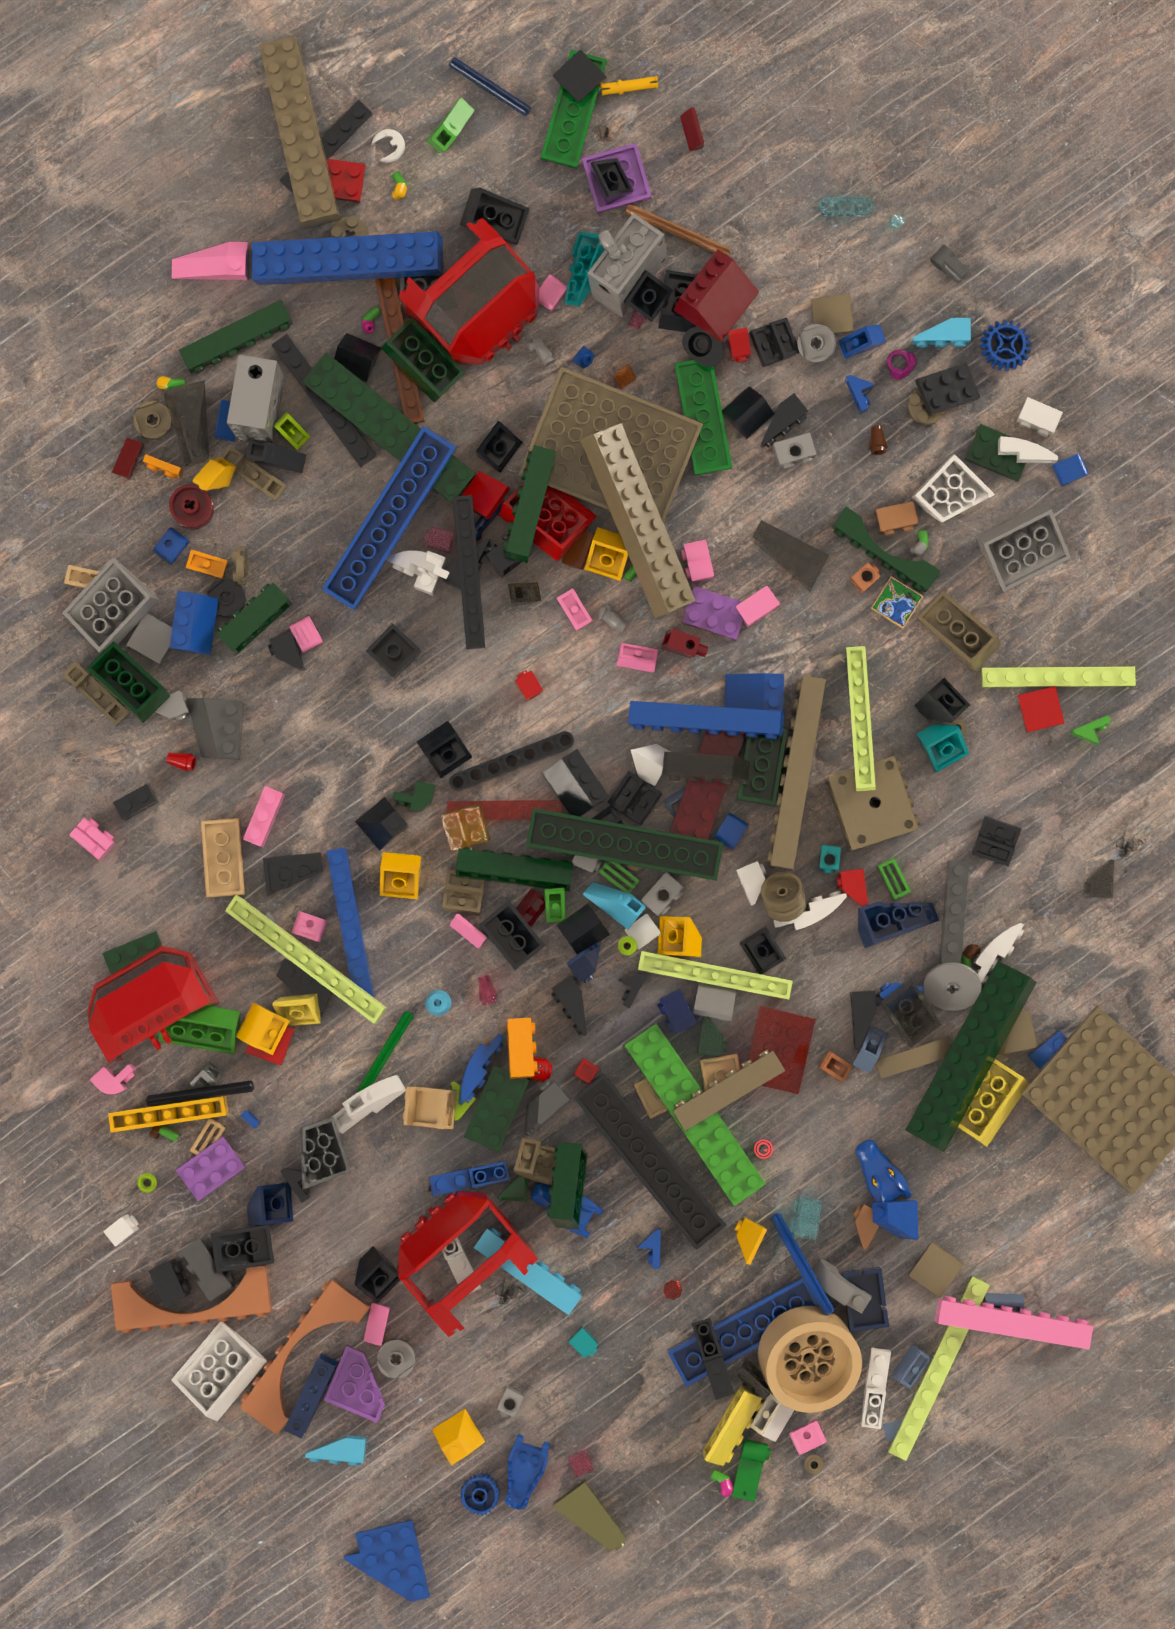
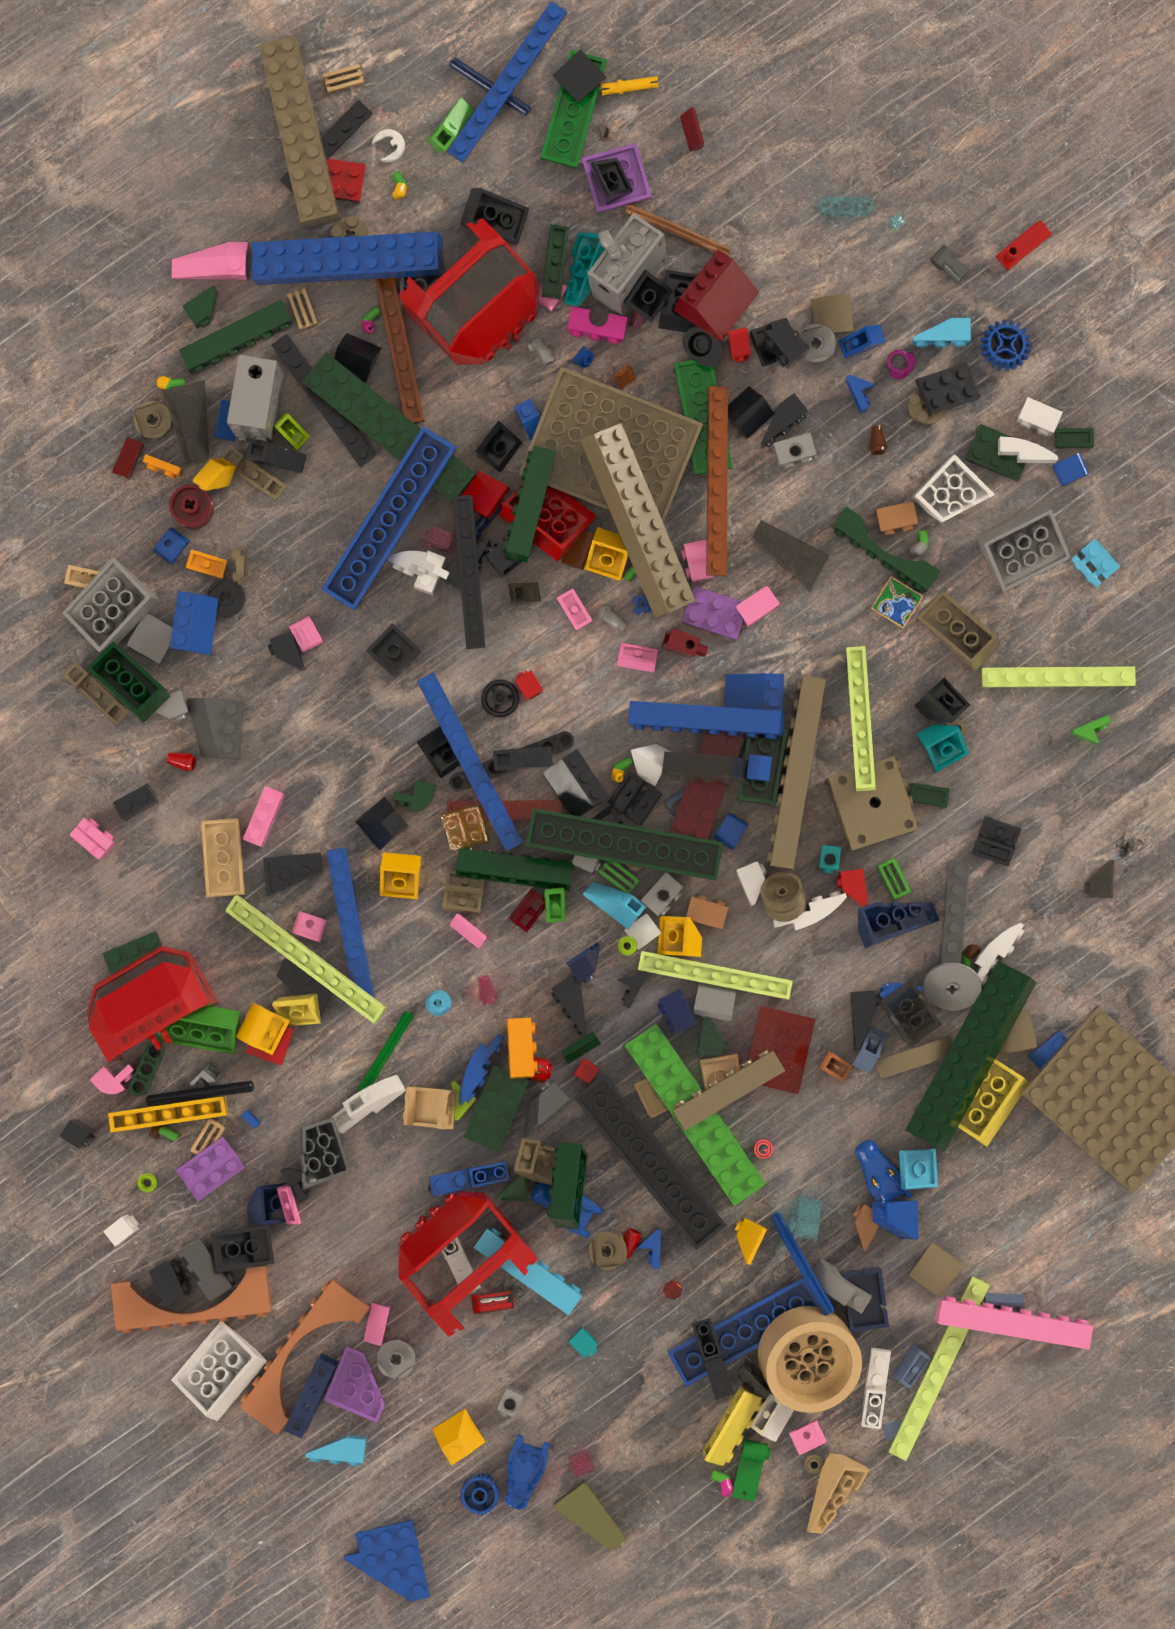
(78, 1134): none -> black brick
(139, 1075): none -> dark green beam
(202, 307): none -> dark green slope
(254, 618): dark green brick -> none
(288, 1204): none -> bright pink slope
(297, 294): none -> tan tile
(343, 78): none -> tan tile
(375, 1274): black slope -> none
(423, 359): dark green brick -> none
(469, 761): none -> blue plate
(491, 686): none -> black piece
(492, 1301): none -> slope
(507, 82): none -> blue plate
(511, 935): black slope -> none
(522, 758): none -> black slope
(528, 417): none -> blue slope
(555, 261): none -> dark green tile
(580, 325): none -> dark pink arch
(580, 1047): none -> dark green tile
(583, 929): black slope -> none
(618, 1250): none -> dark tan plate
(619, 768): none -> arm
(632, 1239): none -> red cone
(638, 608): none -> blue plate
(707, 912): none -> medium nougat brick
(717, 481): none -> dark orange plate
(759, 767): none -> blue piece
(762, 950): black slope -> none
(785, 345): none -> black brick
(836, 1482): none -> tan wedge
(862, 585): nougat brick -> none
(918, 1169): none -> medium azure plate
(929, 795): none -> dark green tile
(1023, 245): none -> red piece
(1040, 709): red tile -> none
(1074, 438): none -> dark green tile
(1099, 559): none -> medium azure plate

